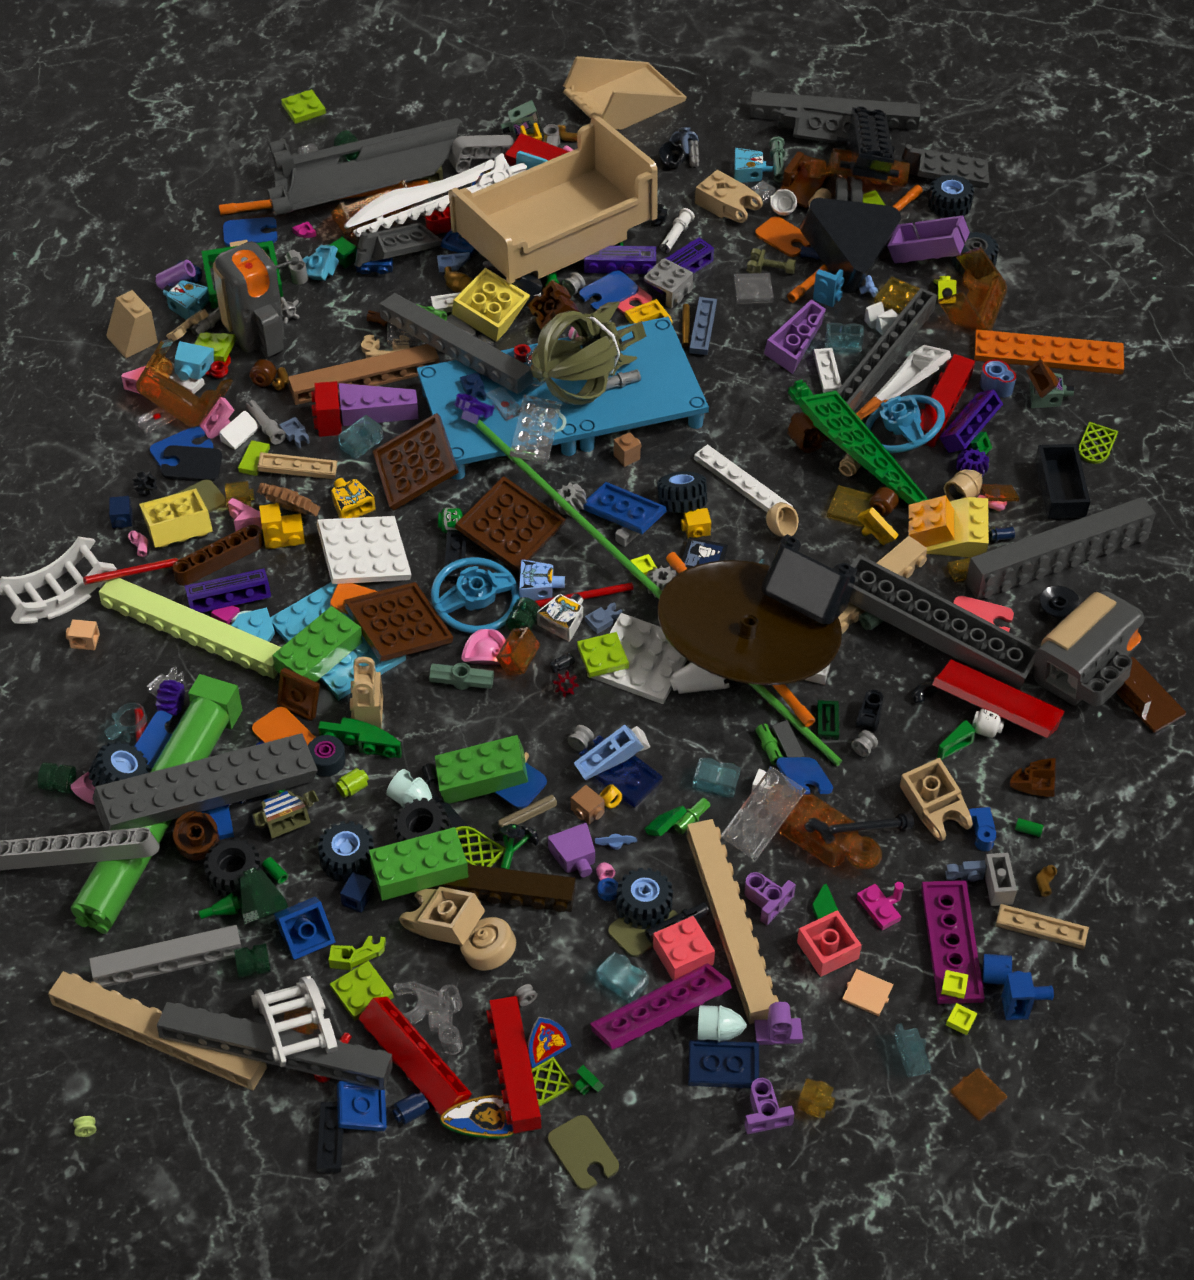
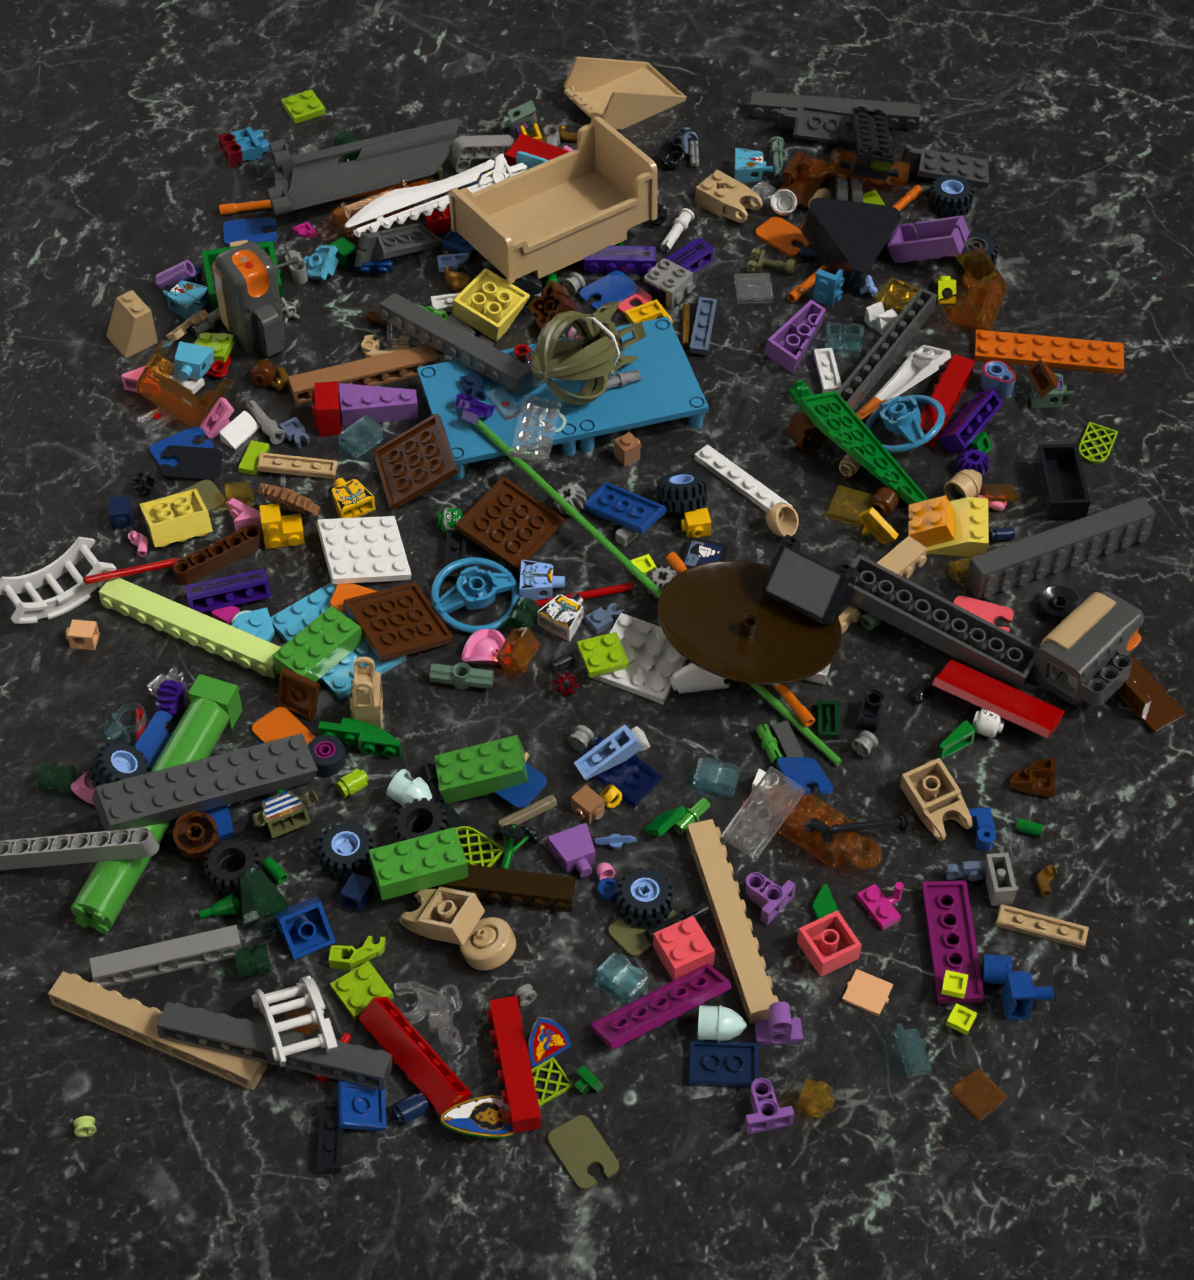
(242, 145): none -> hips

